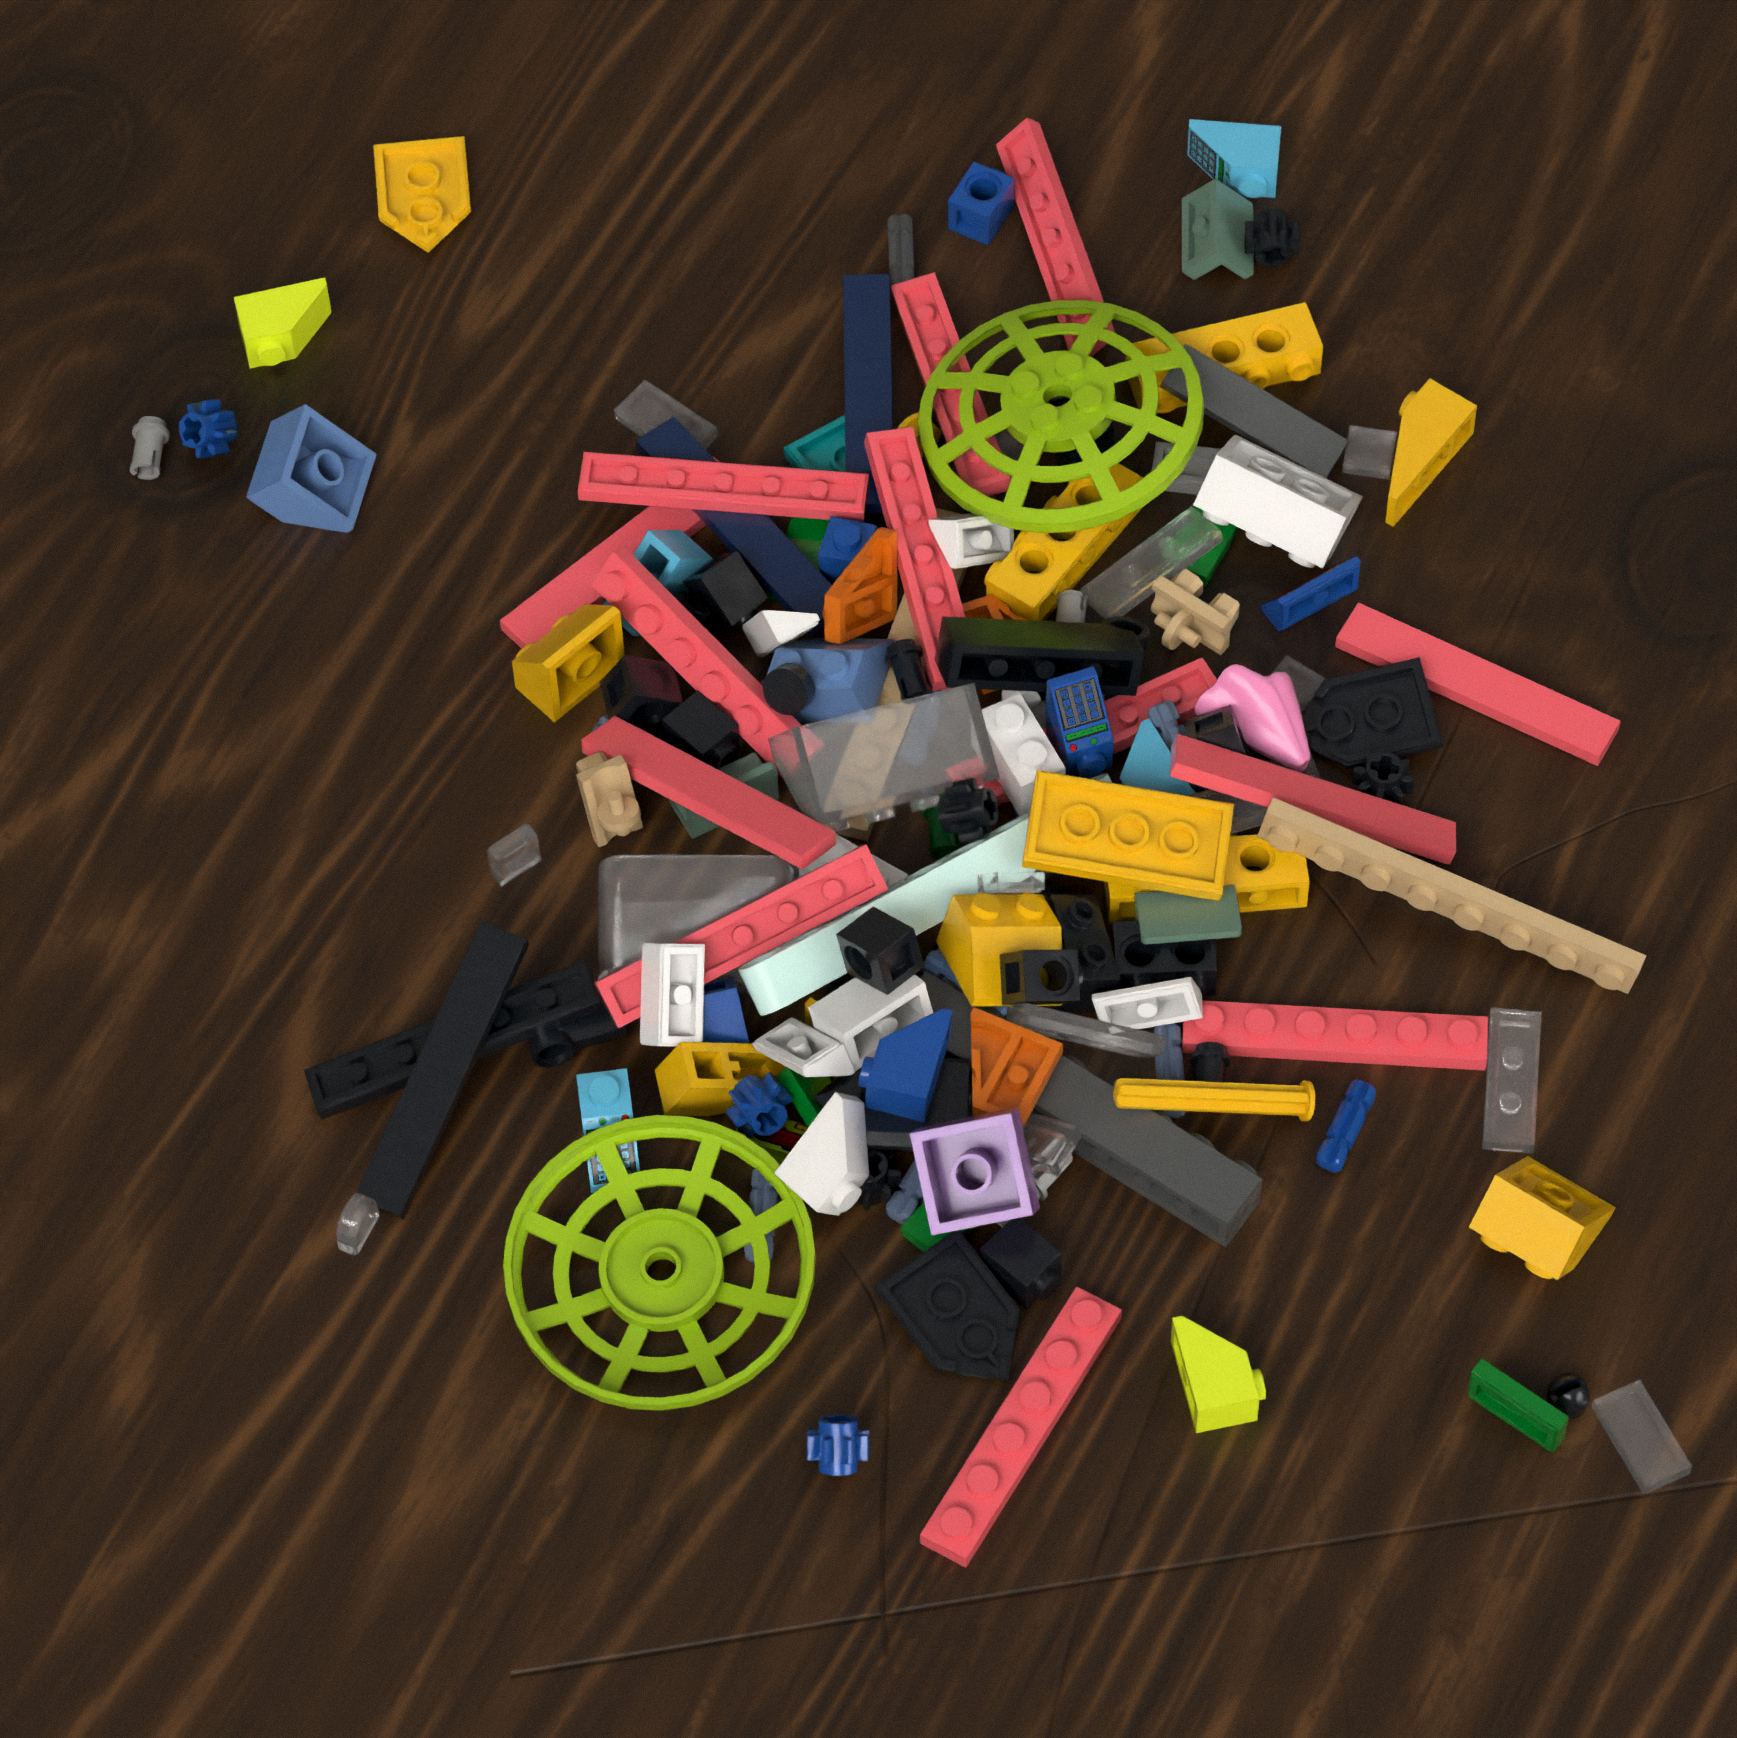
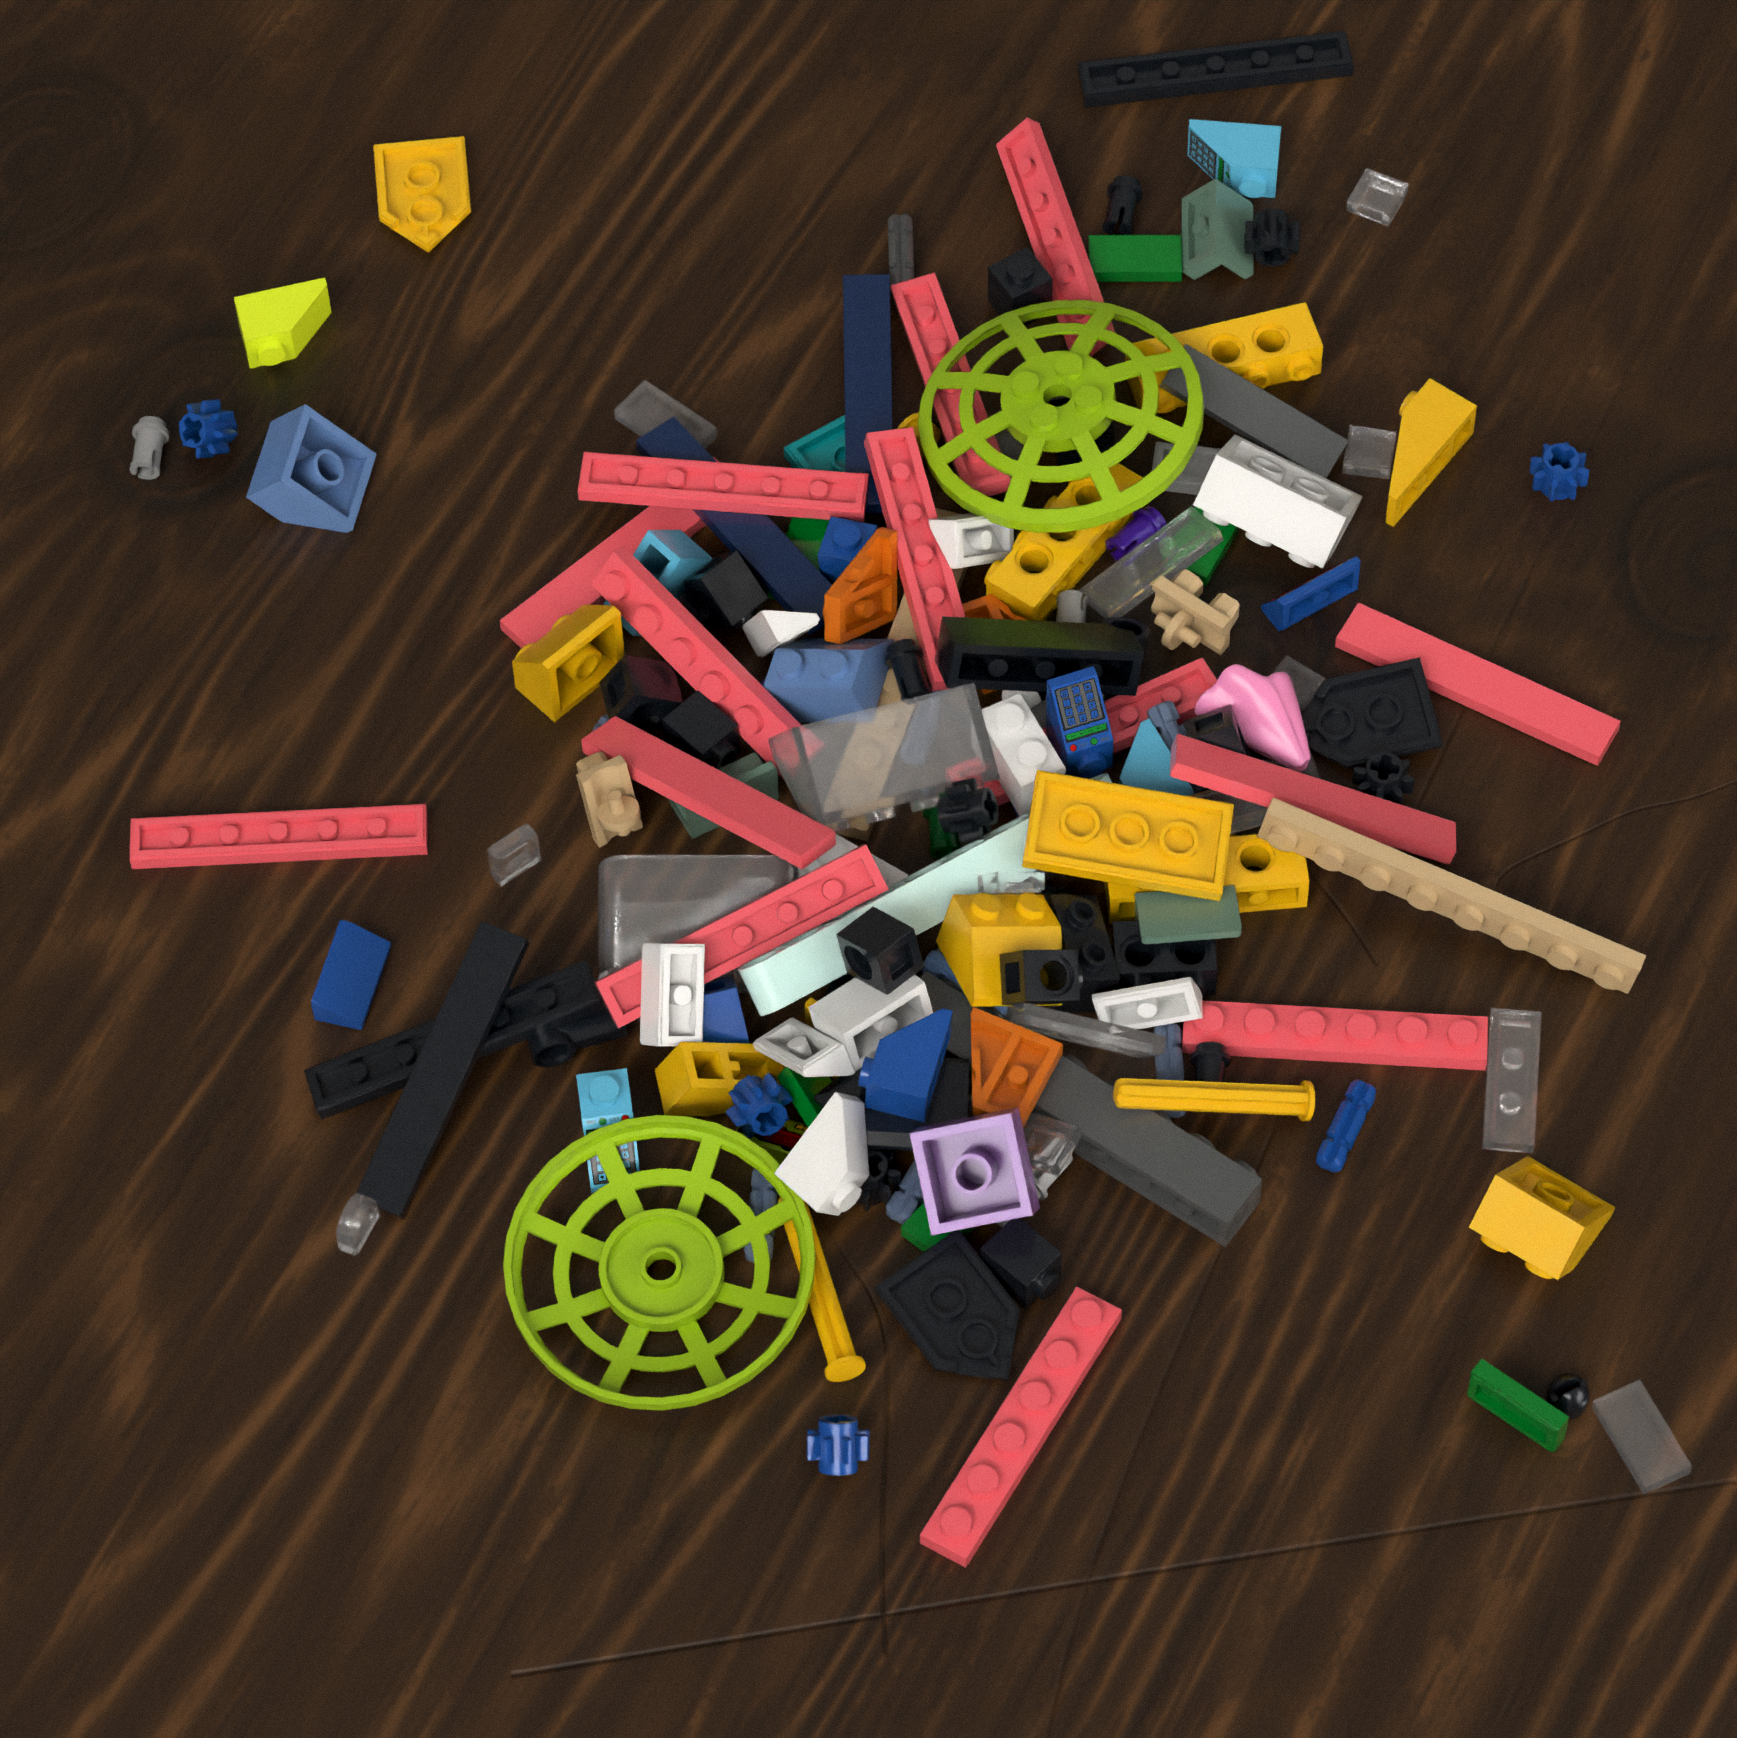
(278, 836): none -> coral tile
(350, 976): none -> blue slope
(788, 689): black tile -> none
(827, 1314): none -> yellow axle
(981, 203): blue brick -> none
(1018, 283): none -> black brick
(1123, 195): none -> black pin
(1136, 258): none -> green tile
(1141, 527): none -> dark purple pin
(1215, 69): none -> black tile
(1215, 1377): neon yellow slope -> none
(1377, 197): none -> clear tile
(1559, 471): none -> blue gear

